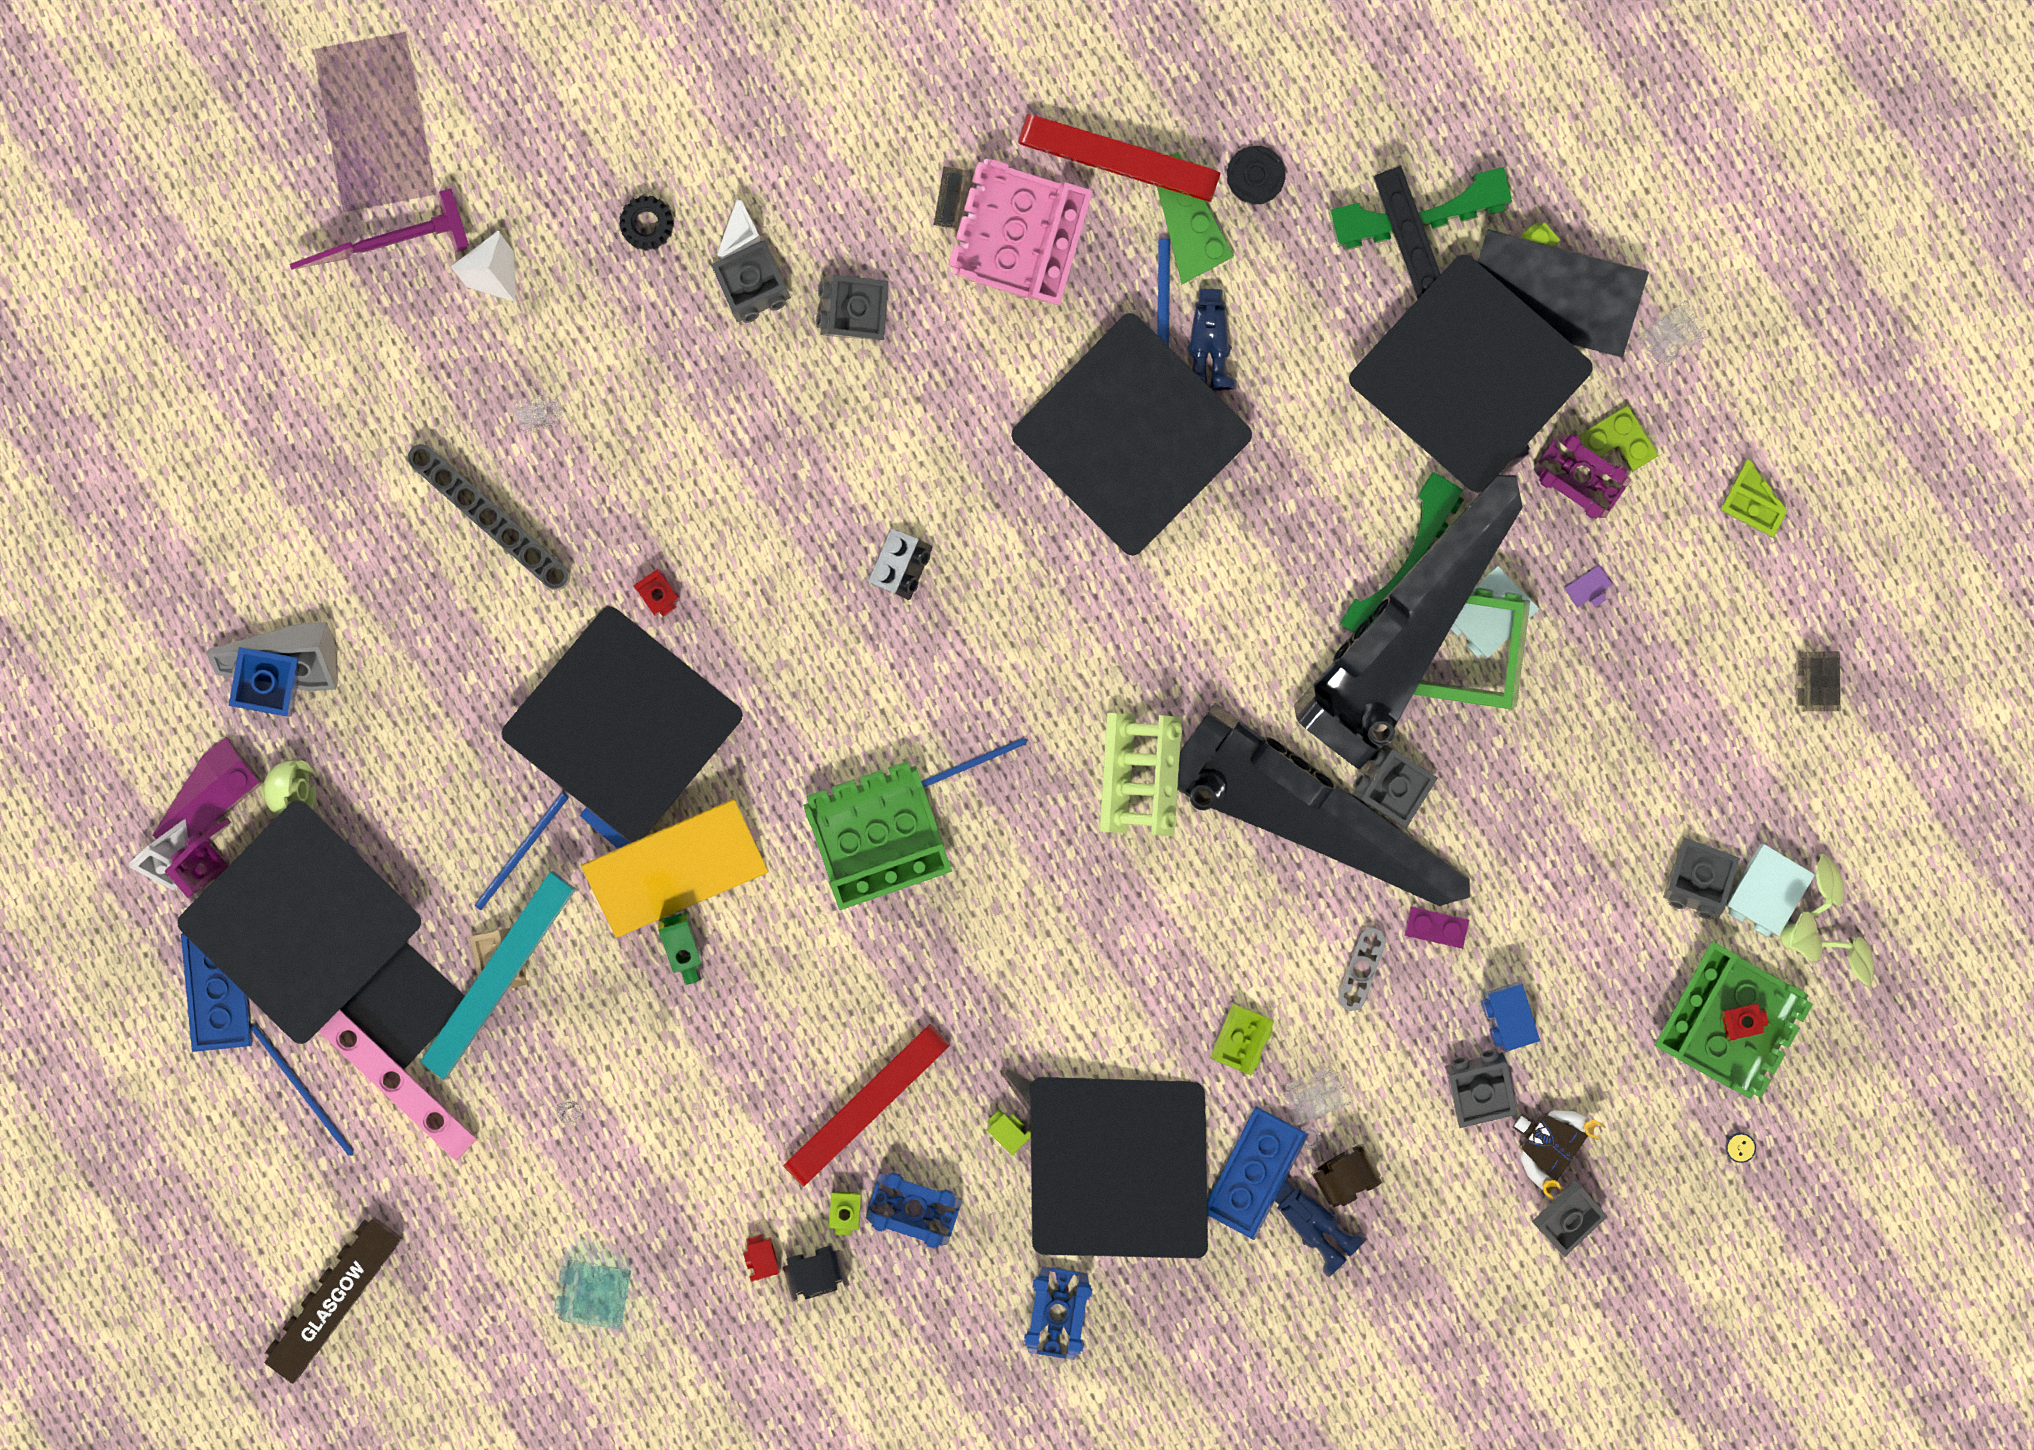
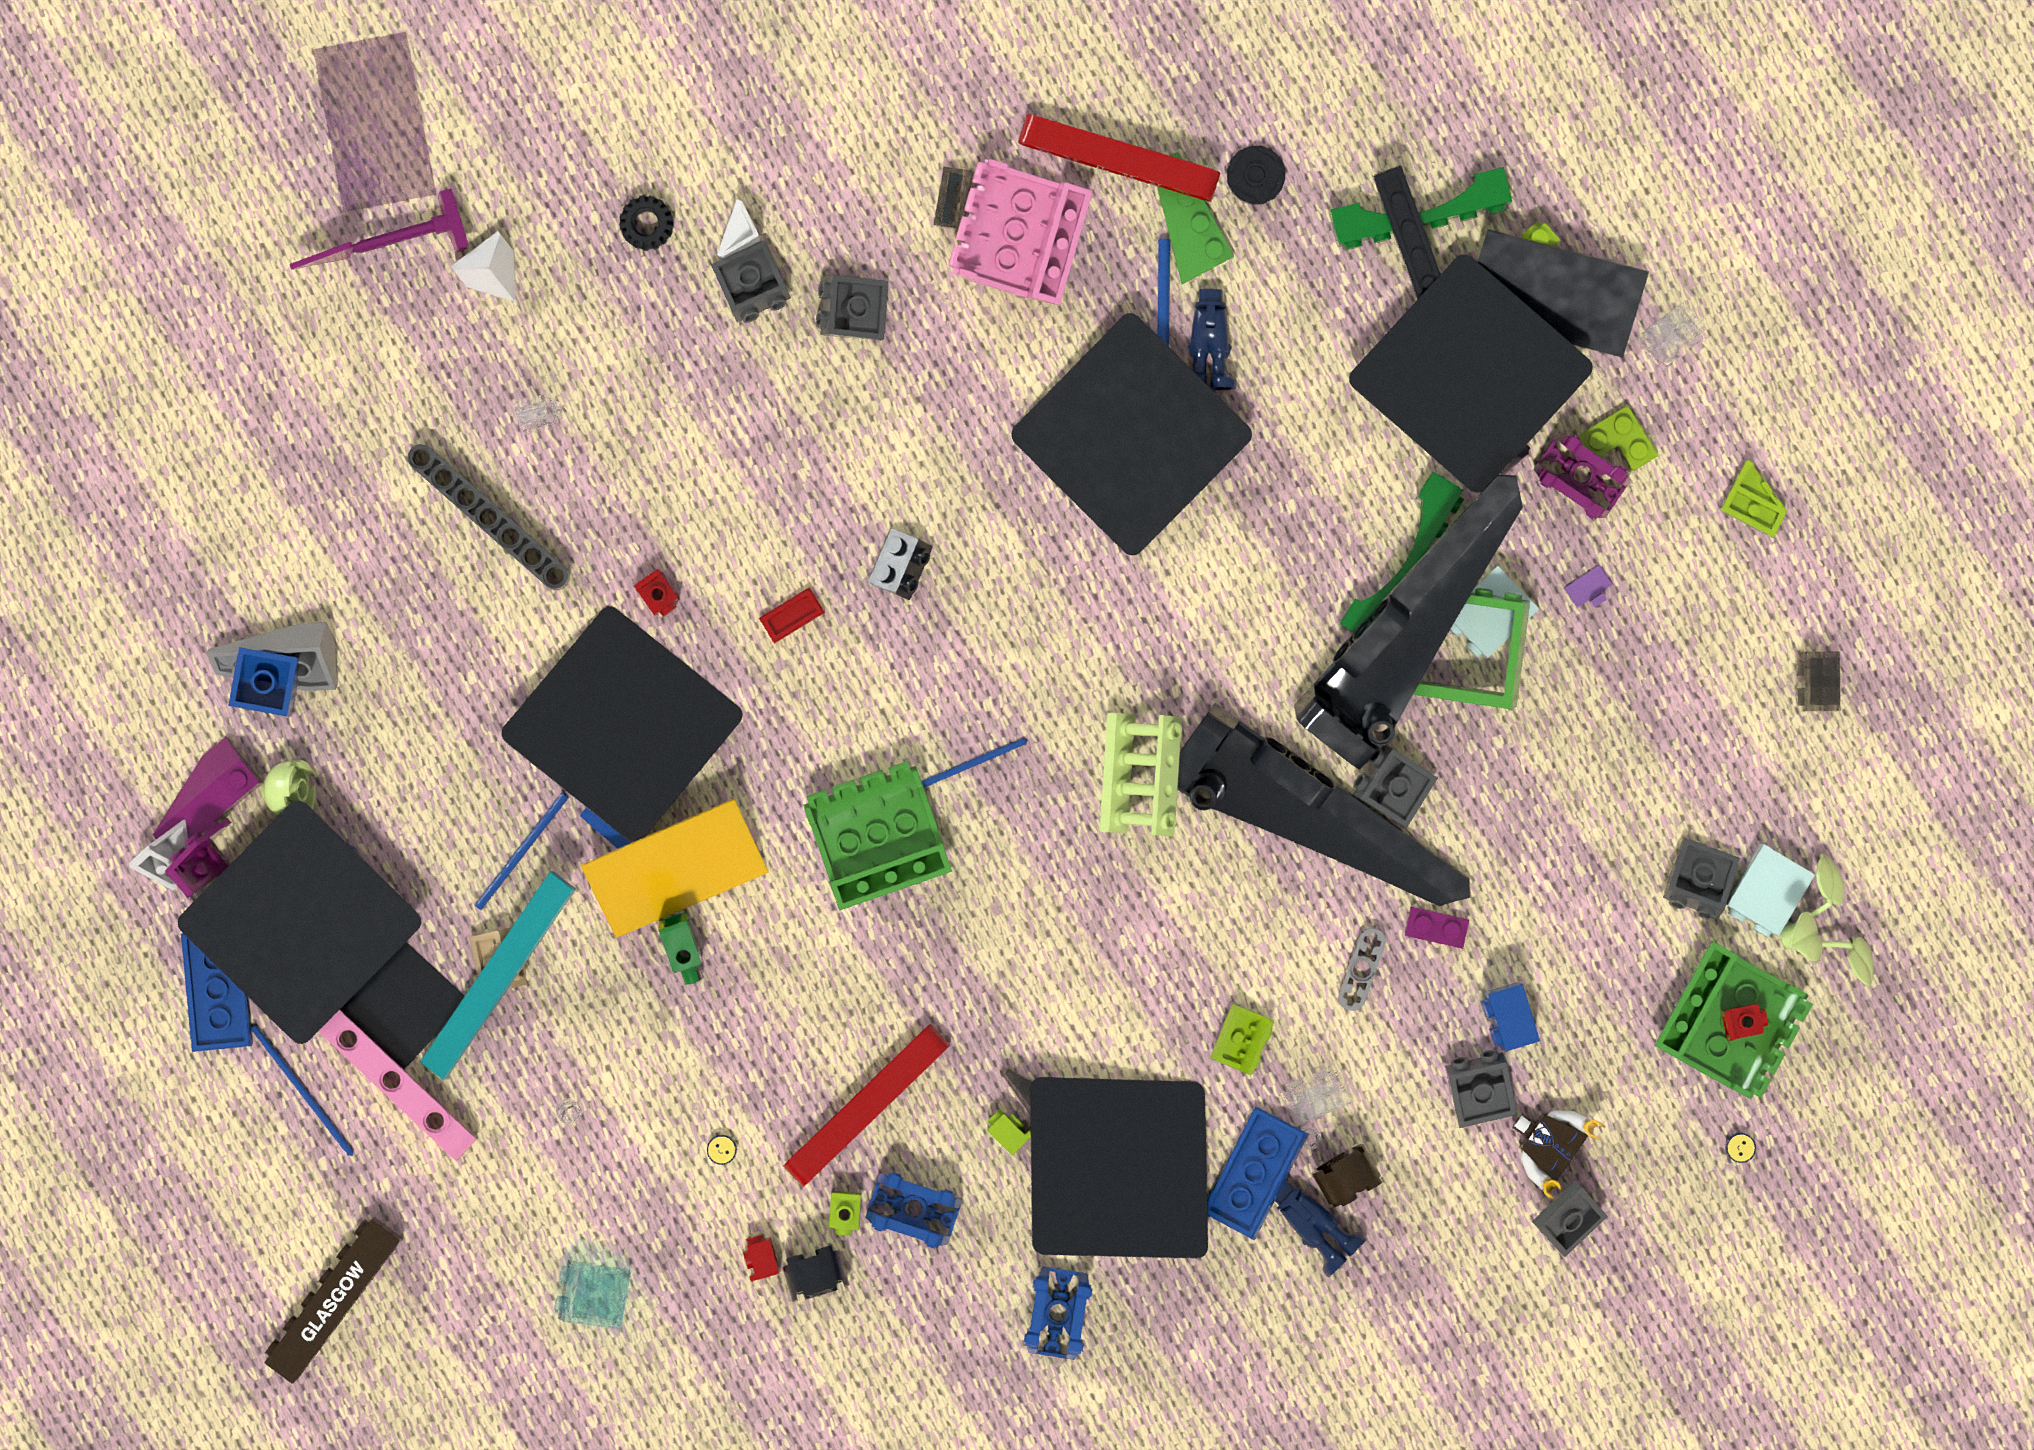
(721, 1149): none -> light yellow tile
(791, 615): none -> red tile

